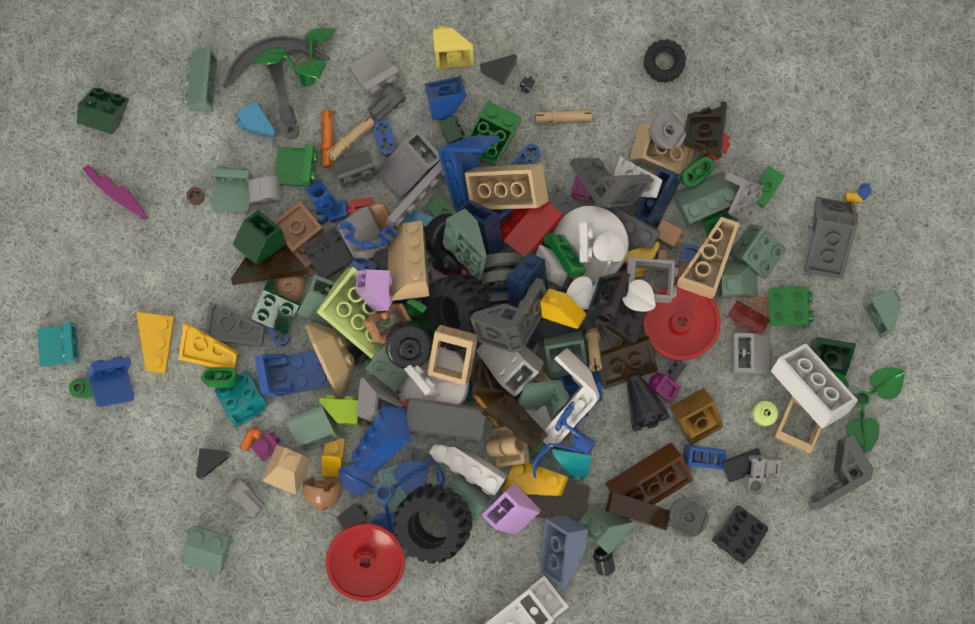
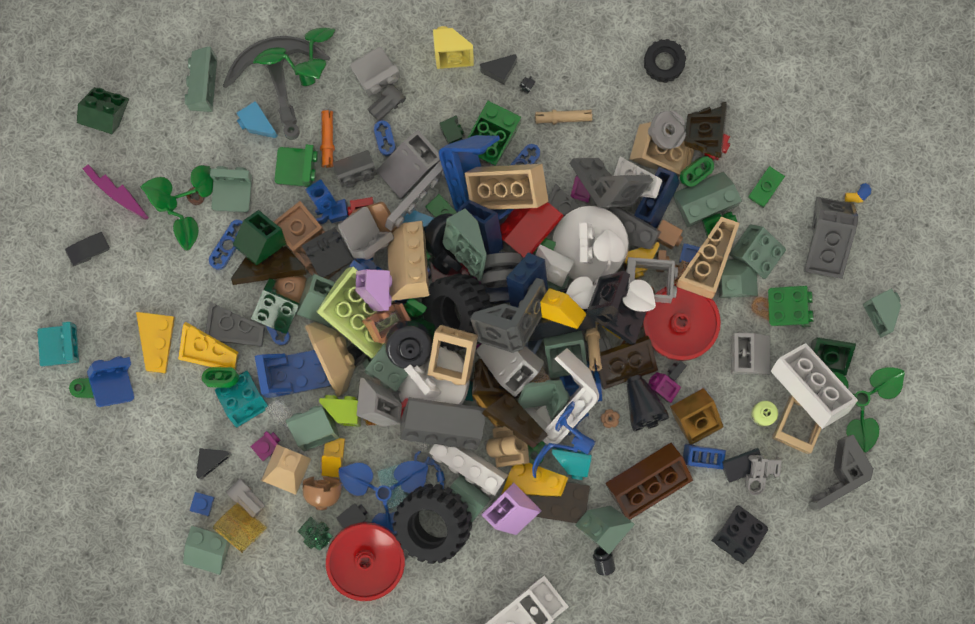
(87, 248): none -> black slope
(159, 191): none -> green plant
(202, 504): none -> blue plate
(215, 253): none -> blue beam
(239, 527): none -> clear yellow slope
(253, 433): orange arm -> none
(264, 190): light grey piece -> none
(315, 534): none -> clear green brick
(345, 143): tan pin -> none
(366, 244): blue piece -> none
(382, 439): blue wedge -> none
(445, 97): blue slope -> none
(562, 548): sand blue slope -> none
(565, 254): green plate -> none
(610, 413): none -> medium nougat plate
(637, 511): dark brown slope -> none
(697, 511): dark grey plate -> none
(746, 196): light grey bracket -> none
(749, 317): clear red bracket -> none

